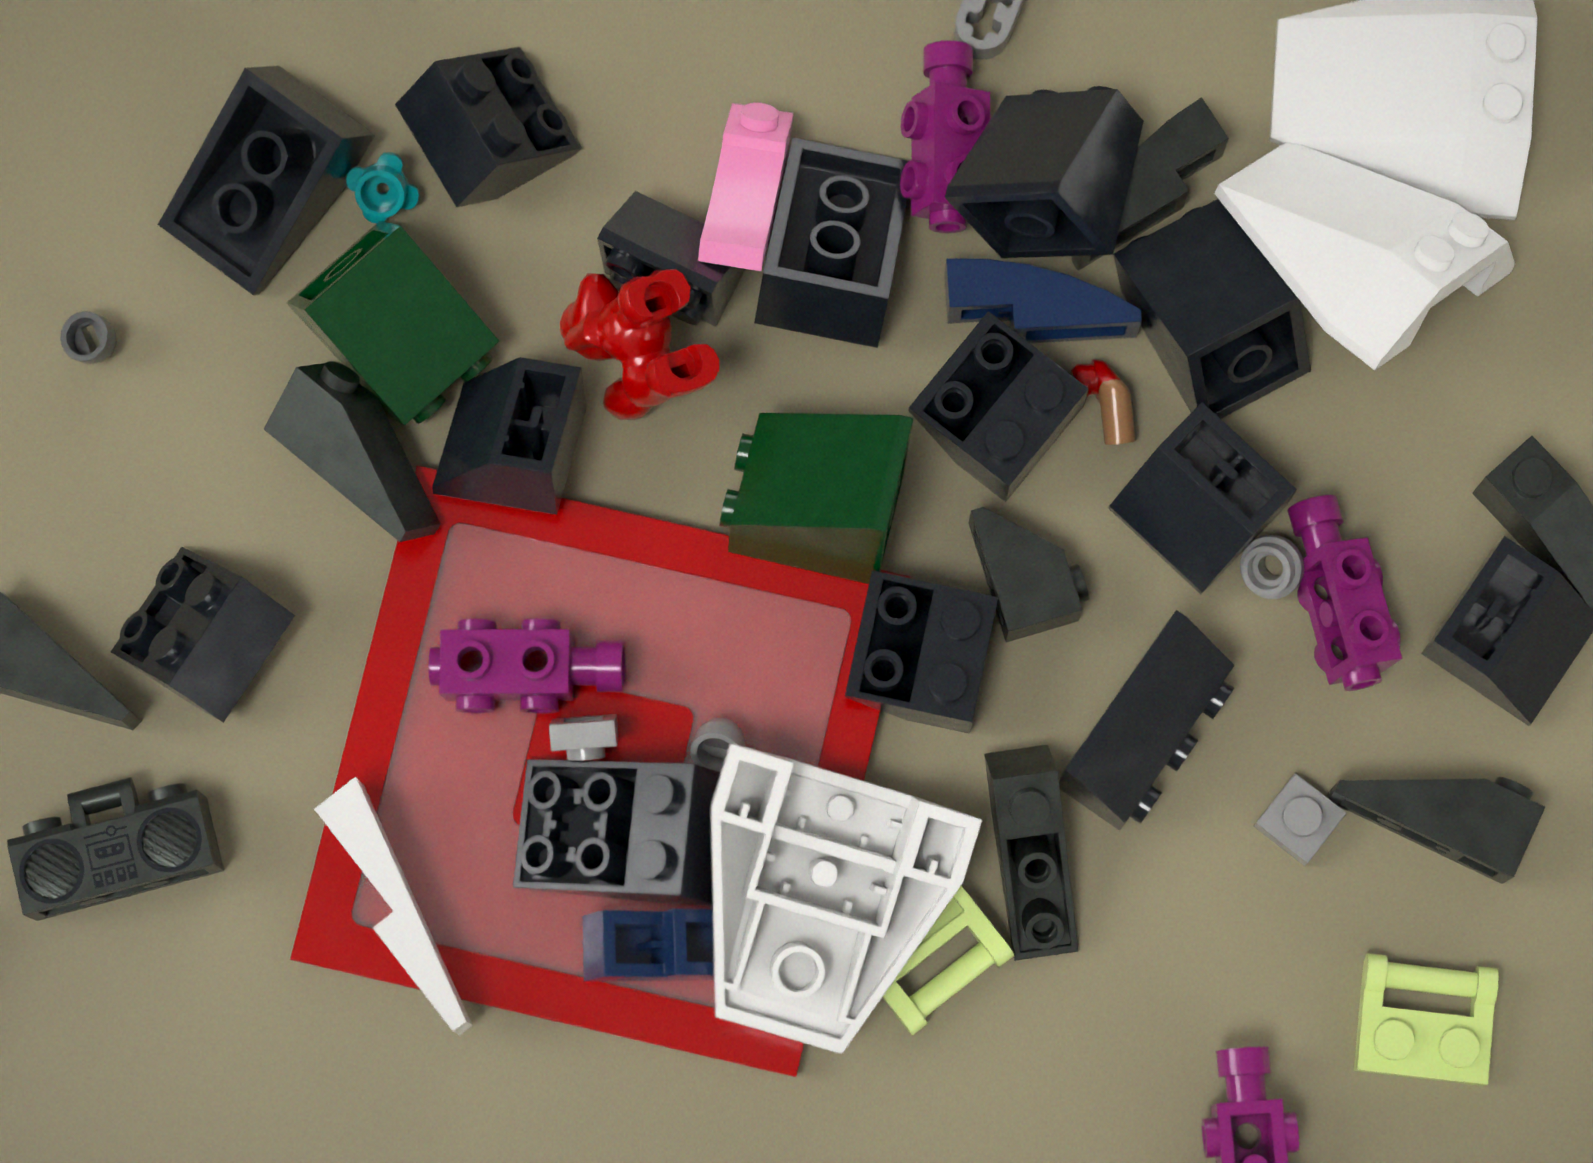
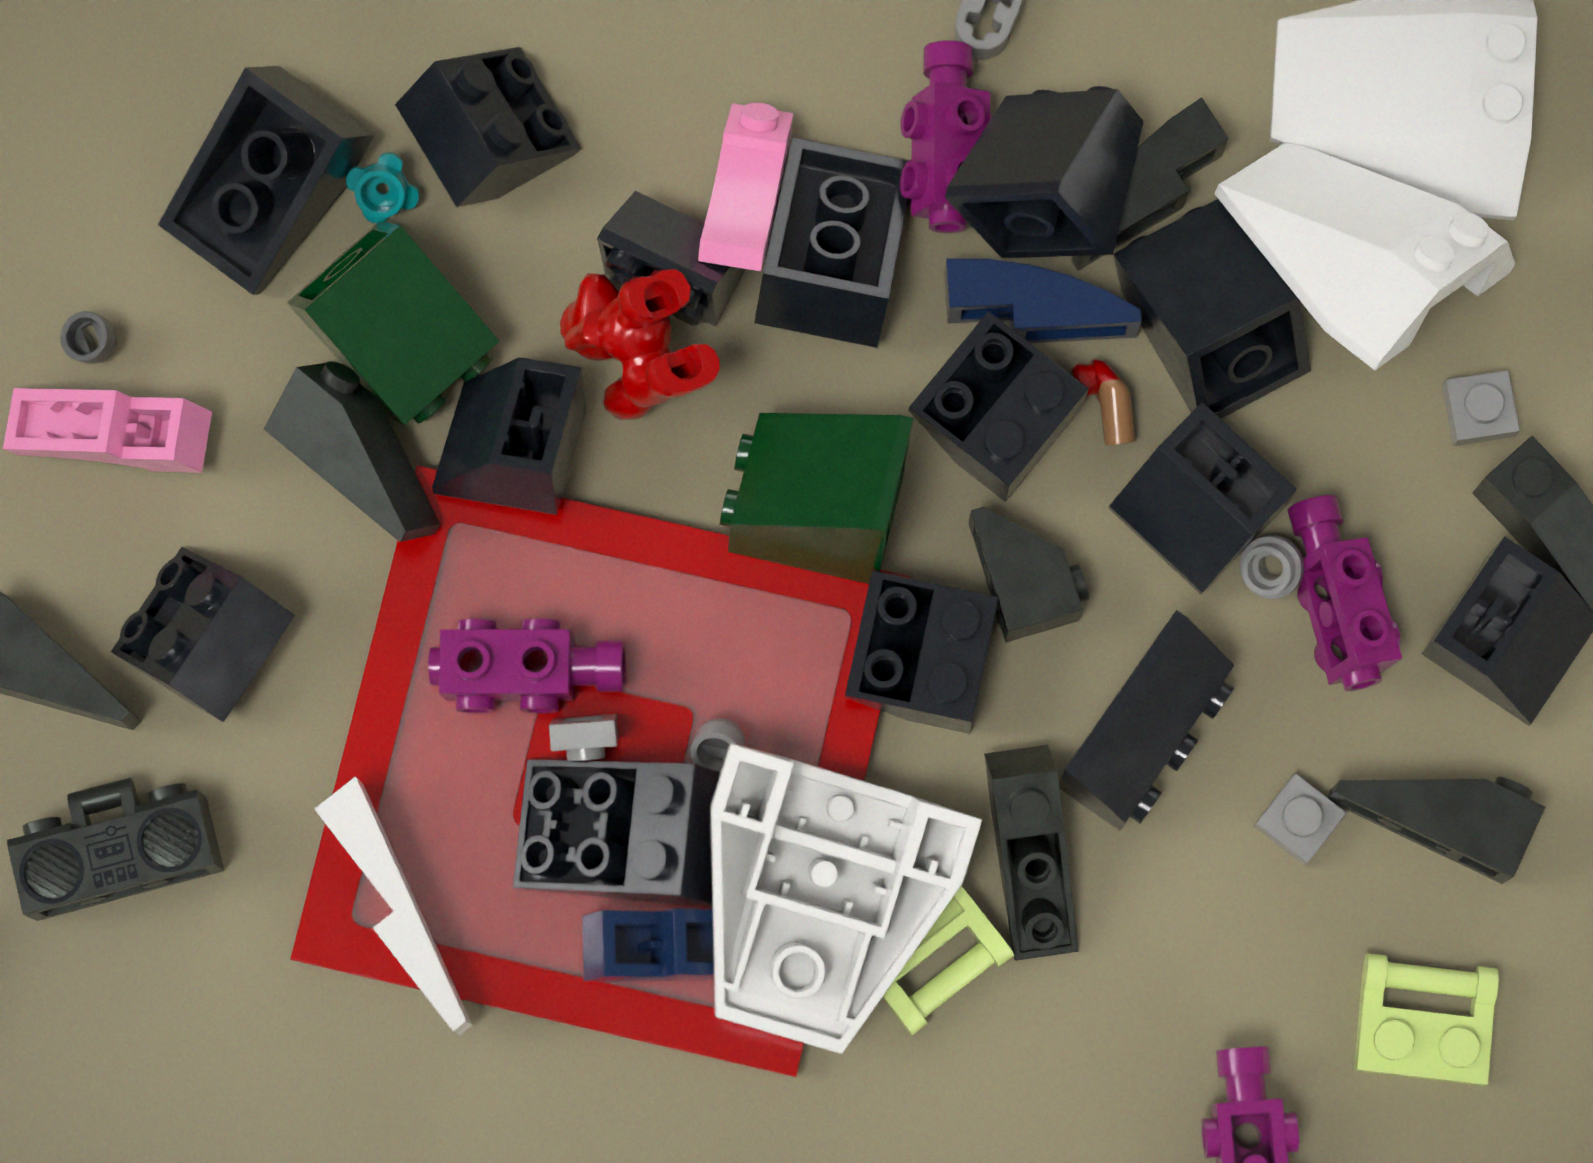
(108, 428): none -> bright pink slope
(1480, 408): none -> light grey plate

